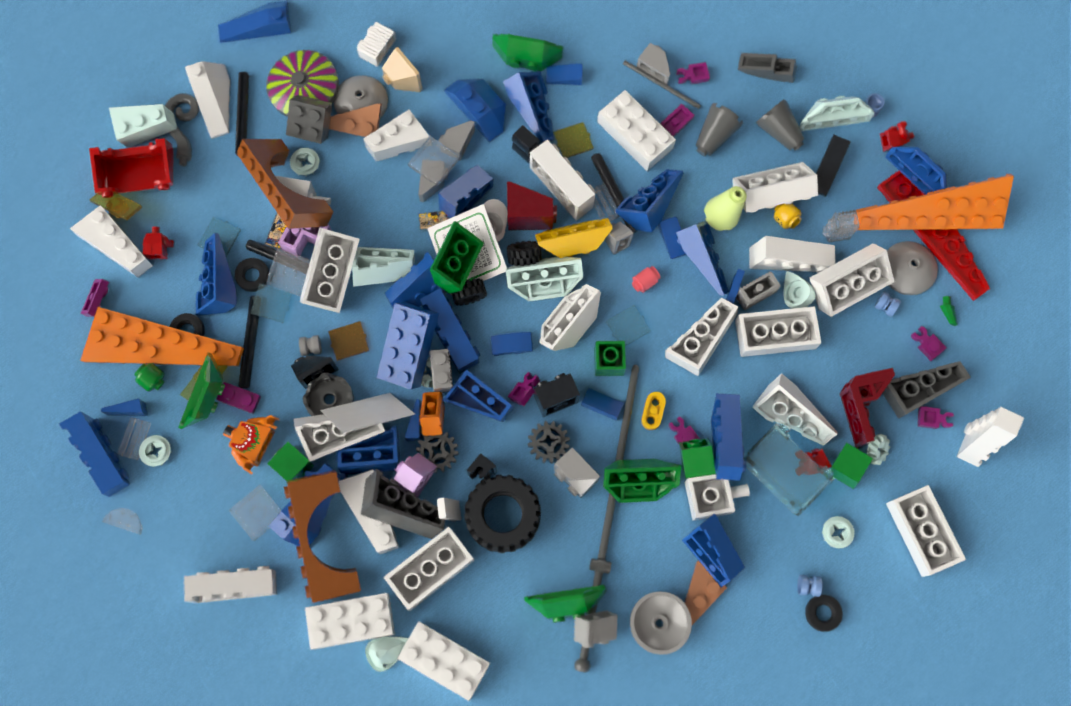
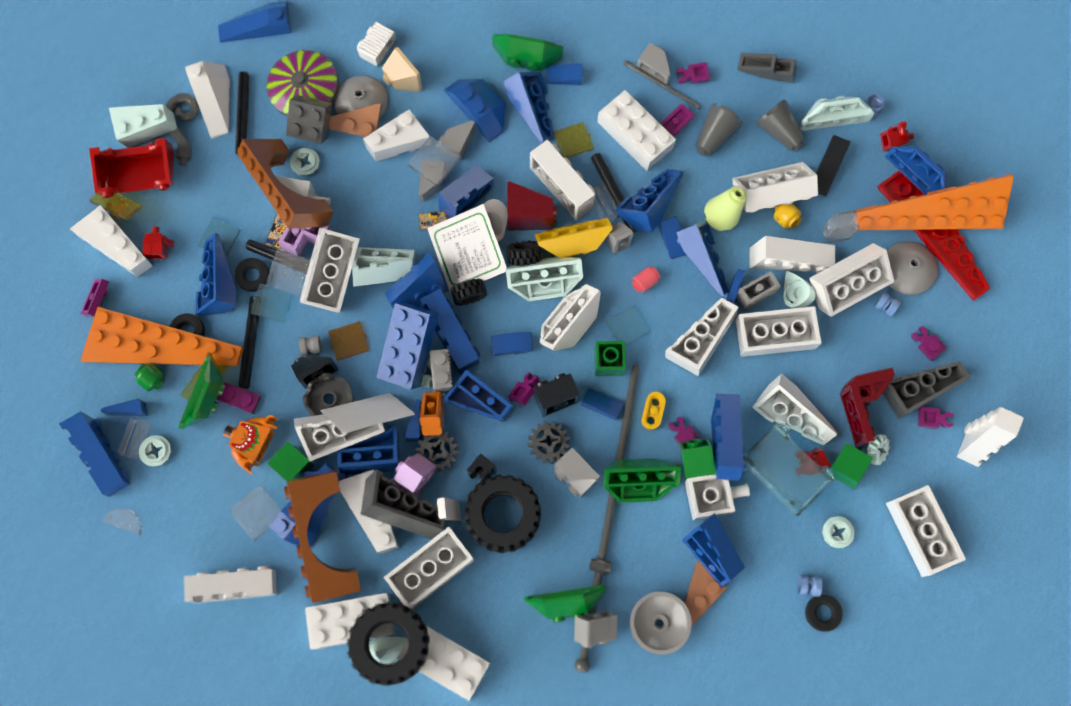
(360, 636): none -> black tyre
(455, 258): green slope -> none
(524, 142): black brick -> none
(949, 310): green bar -> none

